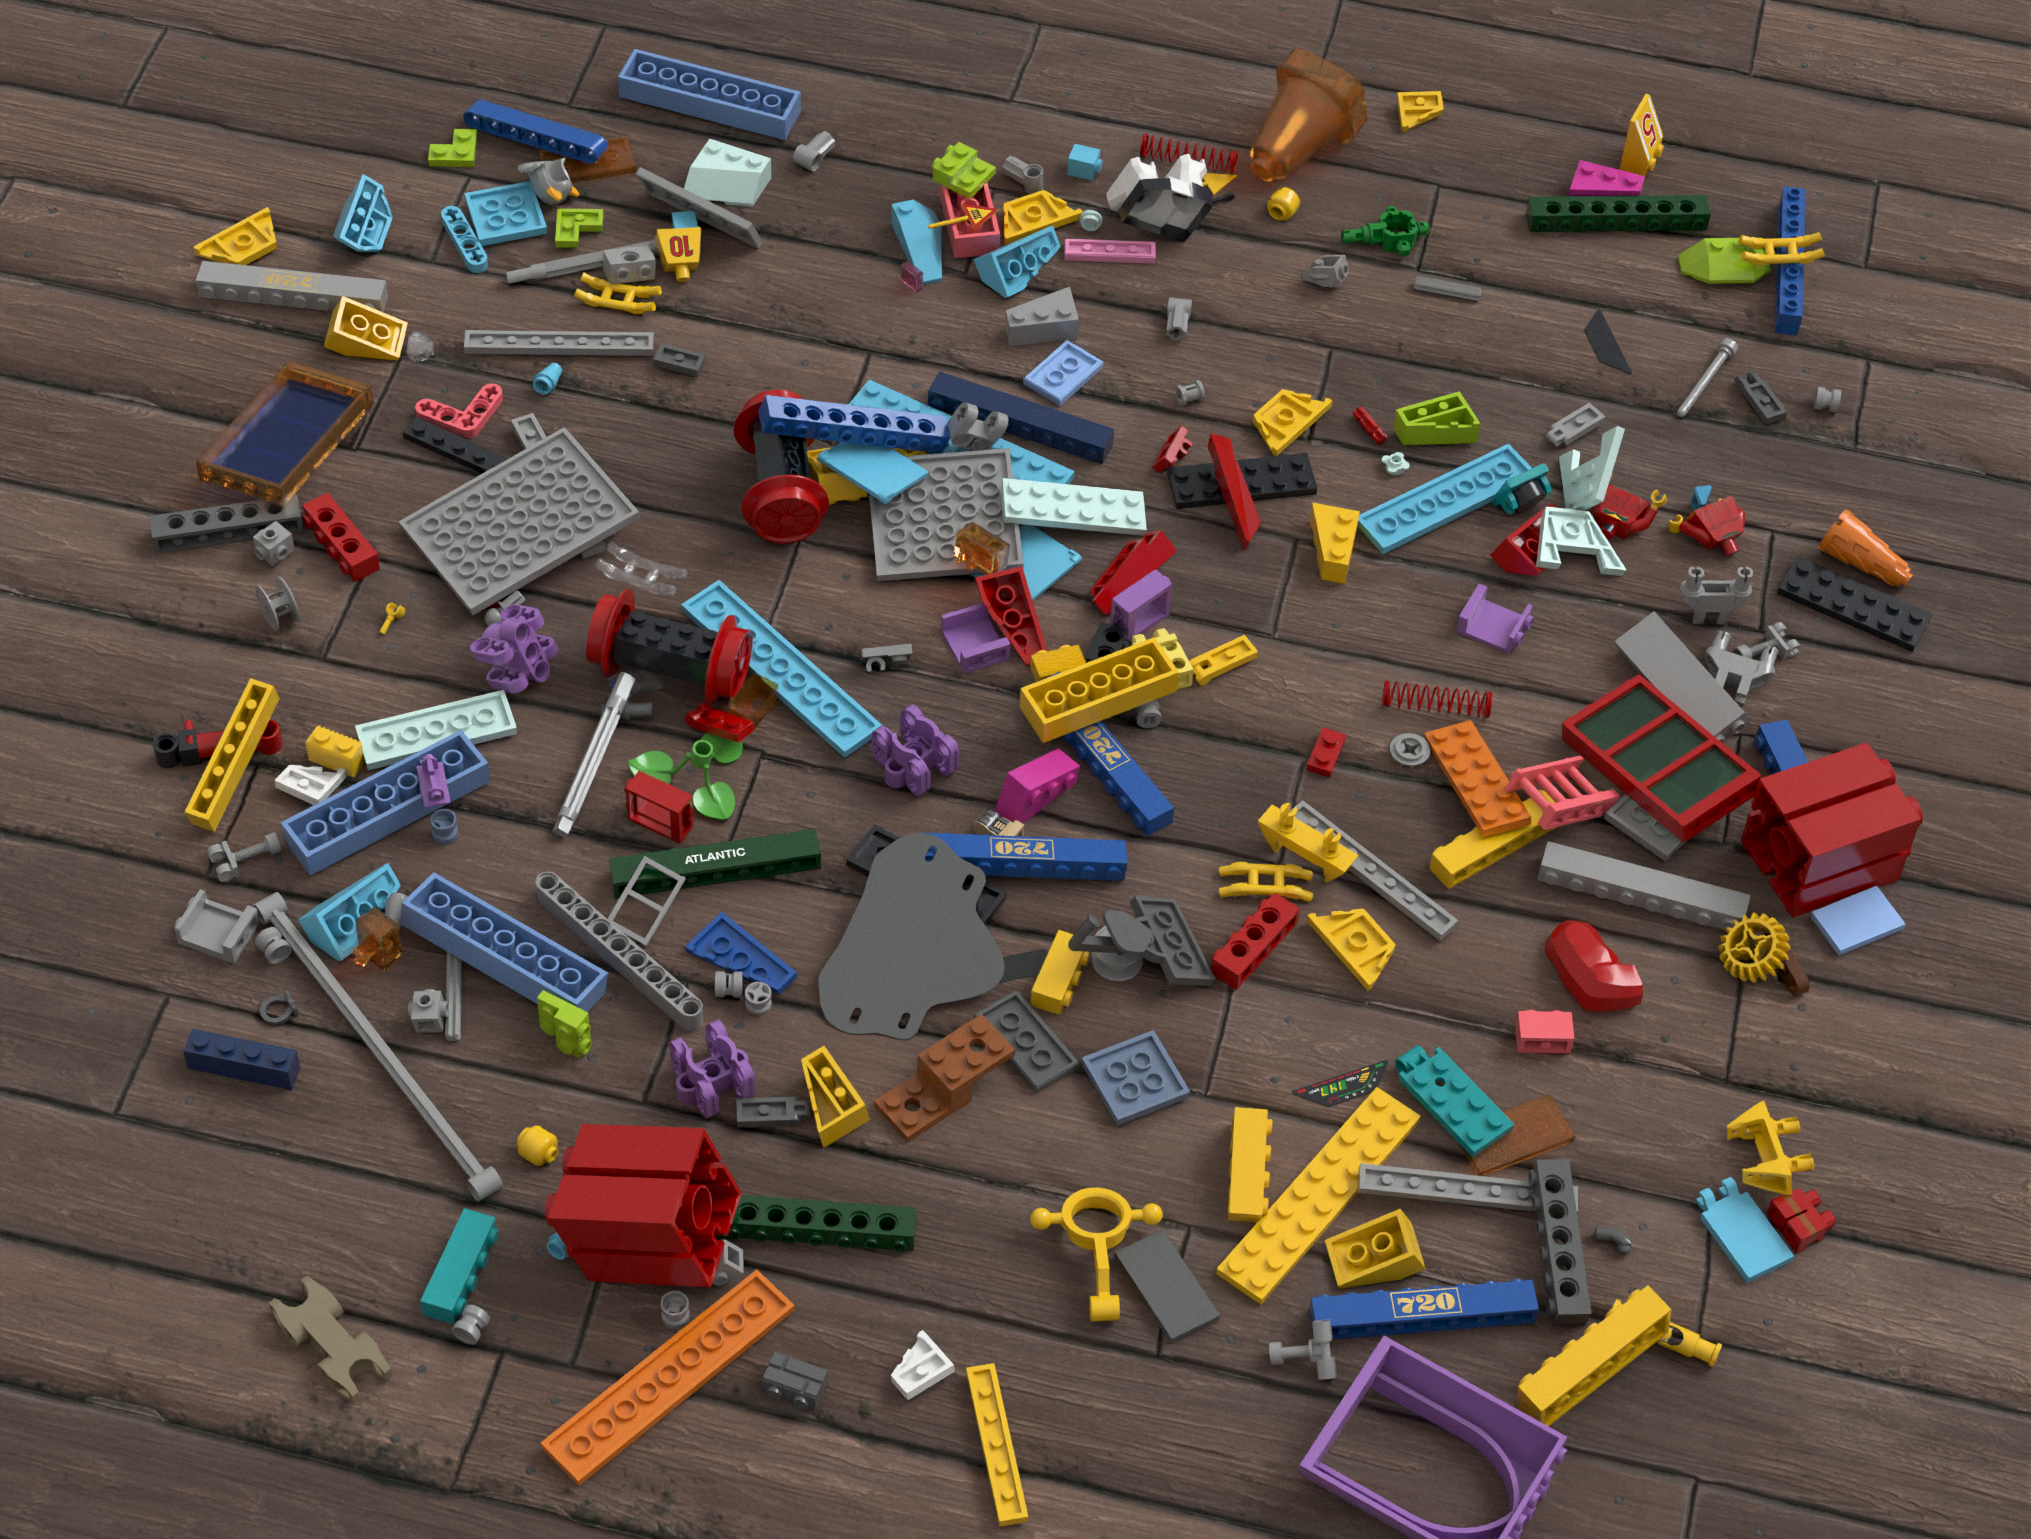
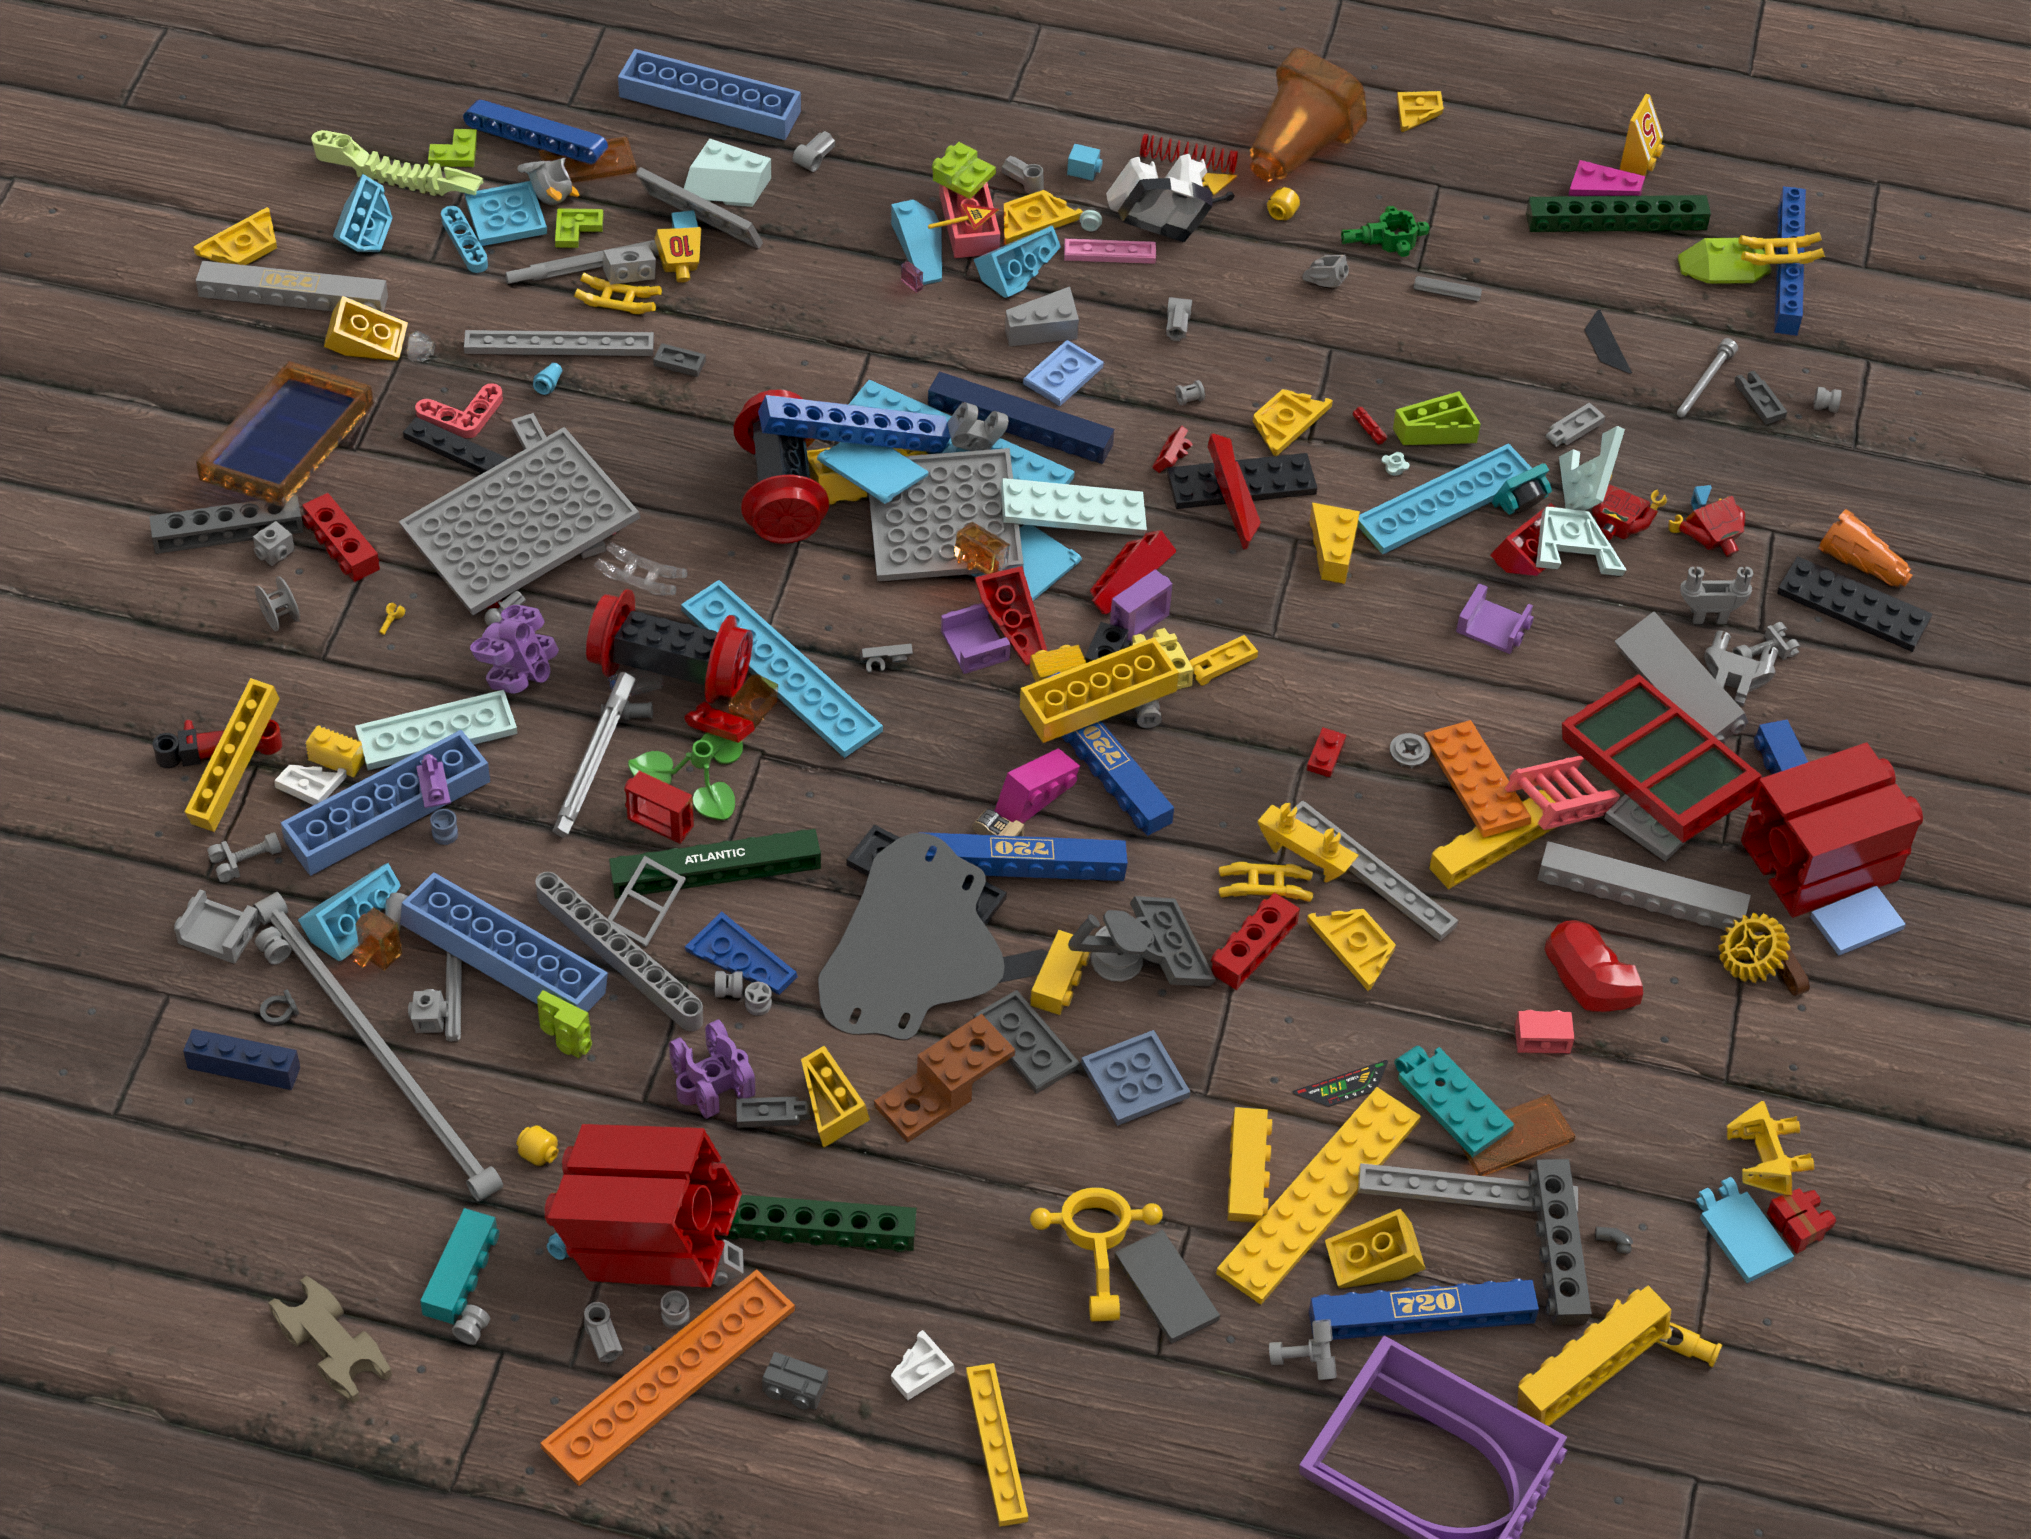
(342, 150): none -> yellowish green piece
(602, 1333): none -> light grey piece
(923, 749): medium lavender piece -> none
(1387, 700): red piece -> none

